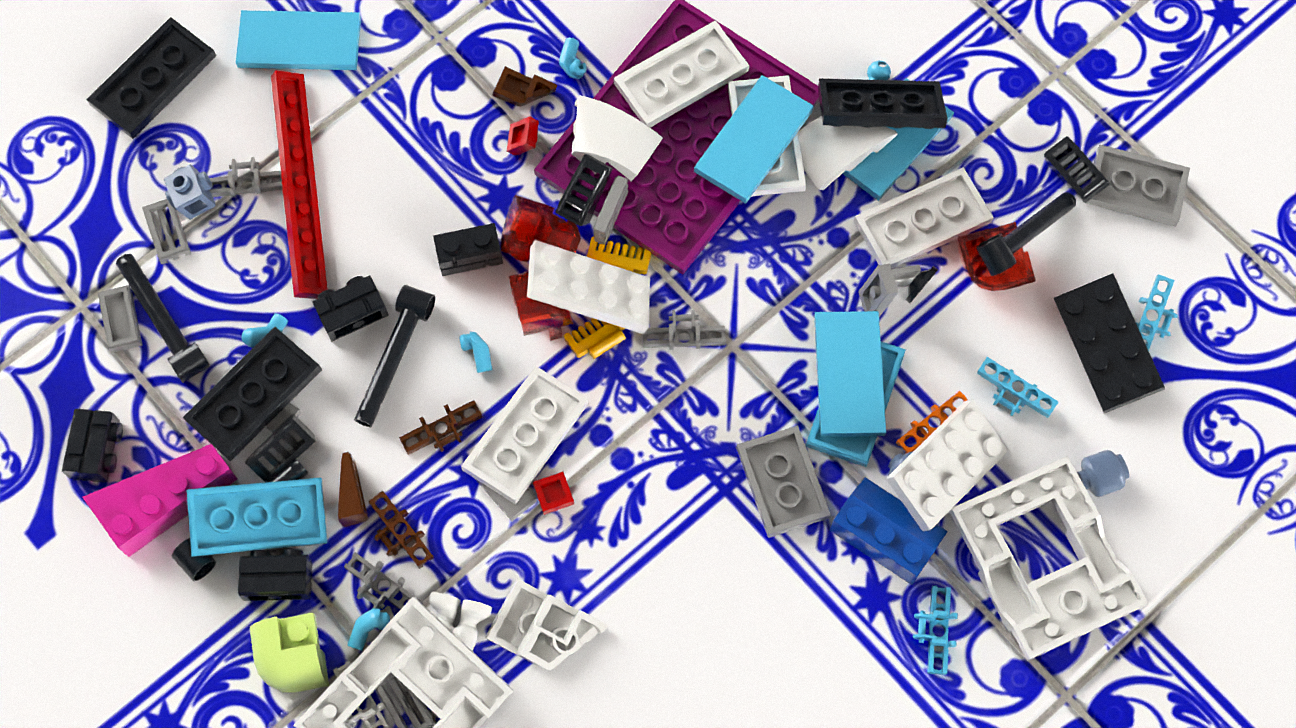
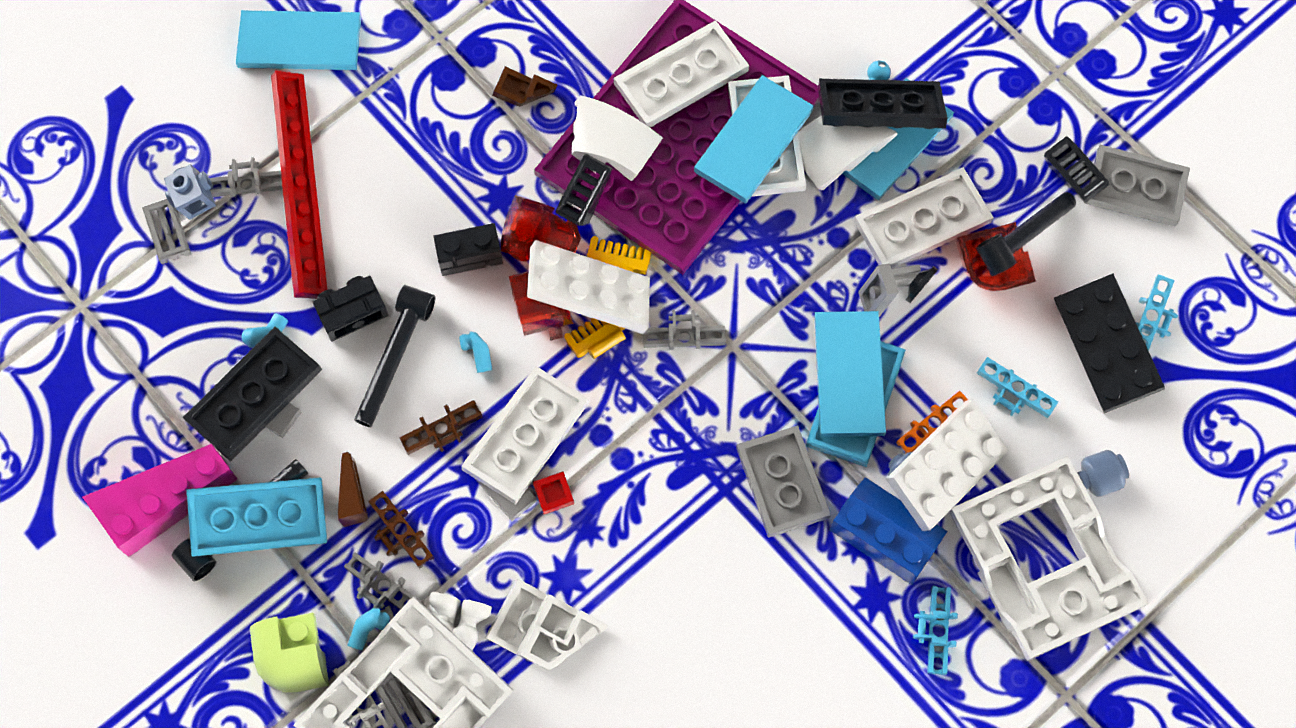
(92, 445): black brick -> none
(119, 319): light grey tile -> none
(151, 77): black plate -> none
(186, 358): black piece -> none
(275, 576): black brick -> none
(282, 431): black slope -> none
(522, 136): red plate -> none
(568, 60): medium azure arm -> none
(610, 210): light grey tile -> none

